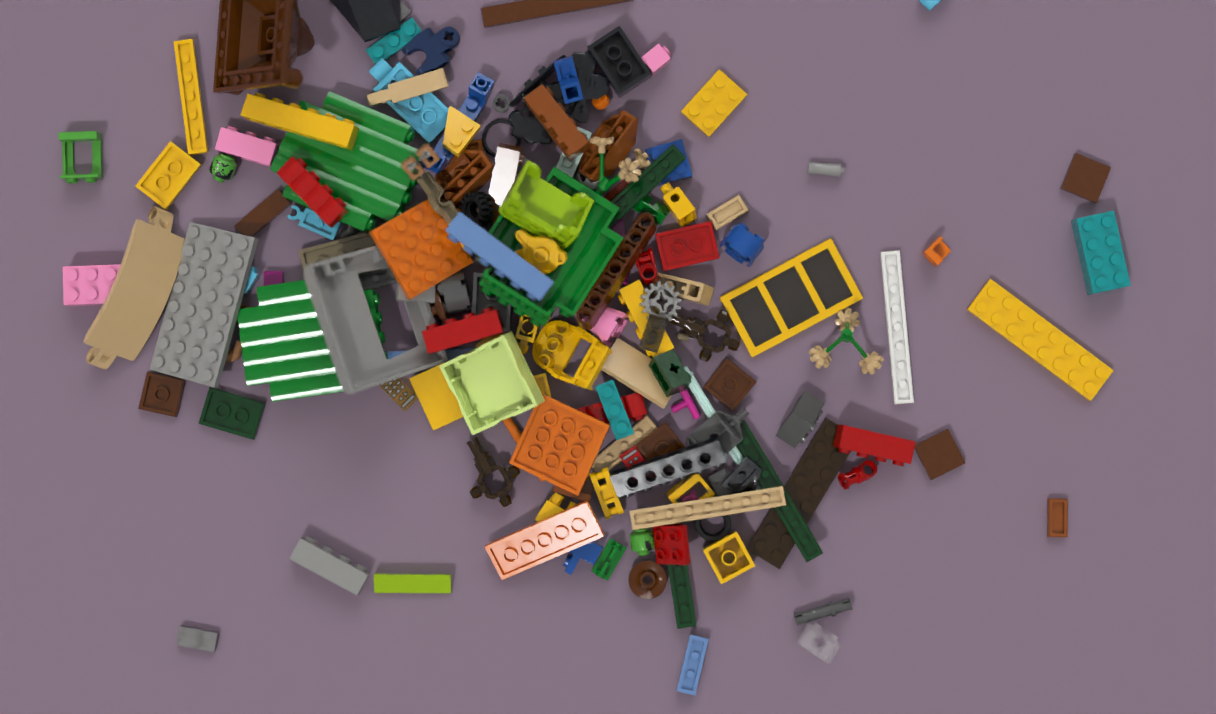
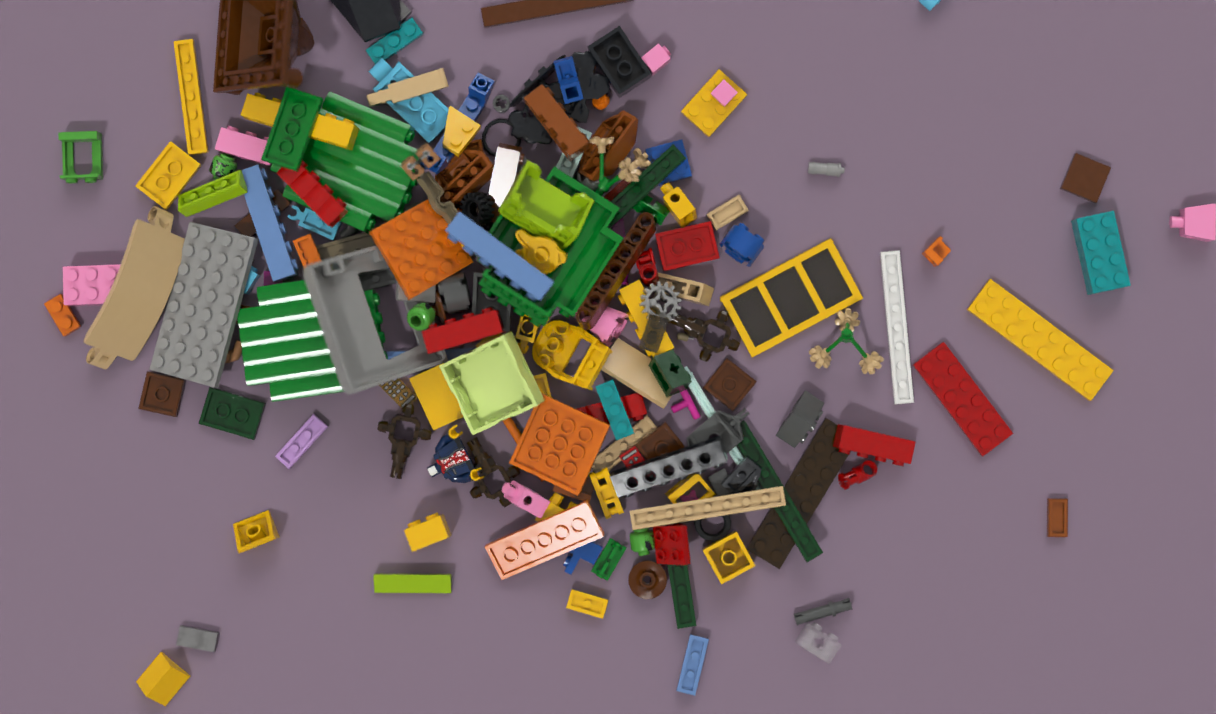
(62, 315): none -> orange plate
(162, 679): none -> yellow slope
(212, 194): none -> lime slope
(255, 531): none -> yellow slope
(268, 225): none -> medium blue brick
(292, 129): none -> green tile
(301, 441): none -> lavender tile
(307, 250): none -> orange plate
(329, 565): light grey brick -> none
(401, 448): none -> dark brown piece
(421, 316): none -> bright green head
(428, 532): none -> yellow brick
(434, 46): dark blue piece -> none
(453, 459): none -> torso
(519, 495): none -> bright pink torso
(587, 603): none -> yellow plate
(724, 93): none -> bright pink tile
(939, 454): reddish brown tile -> none
(962, 399): none -> red plate
(1196, 222): none -> bright pink torso

